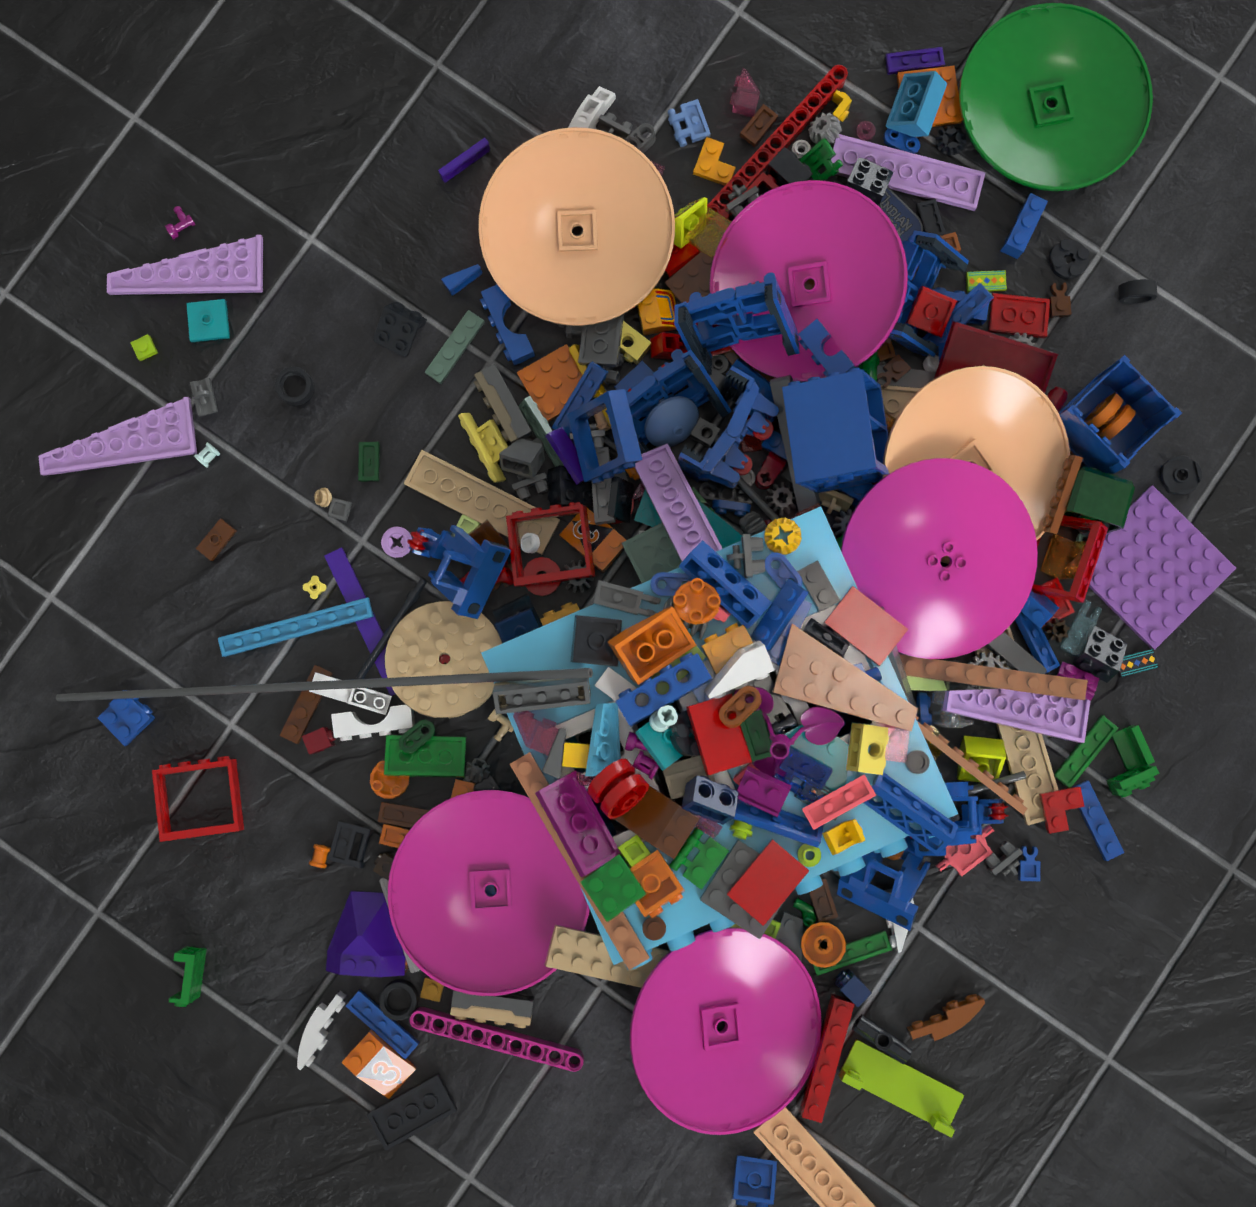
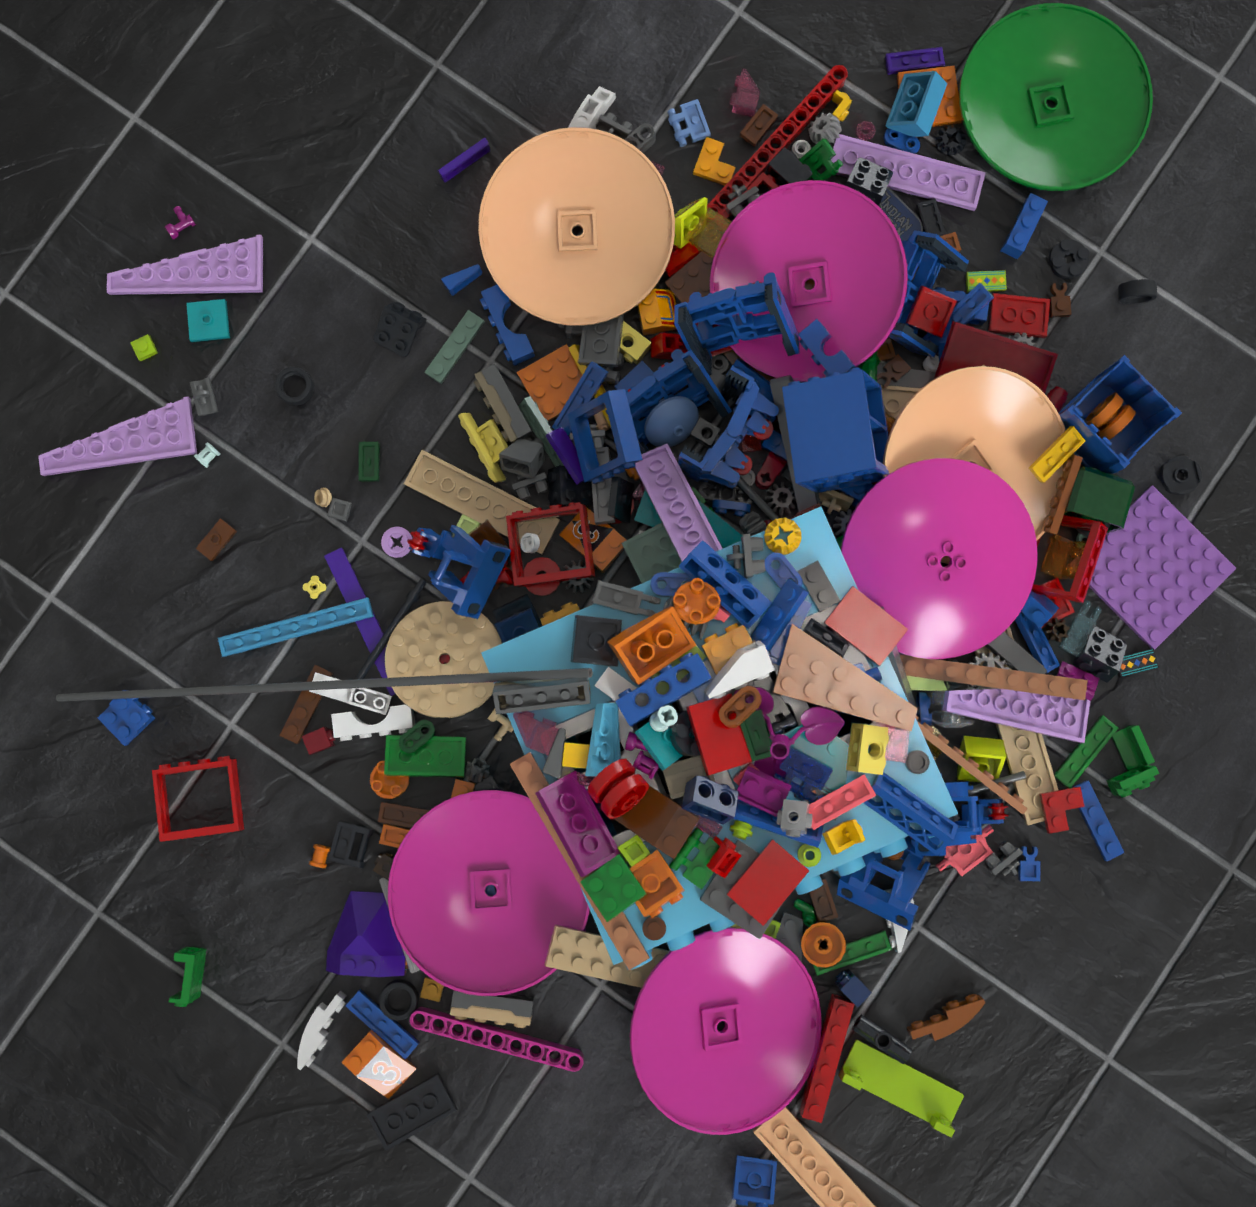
(724, 858): none -> red bracket
(794, 809): none -> light grey brick
(1057, 454): none -> yellow plate

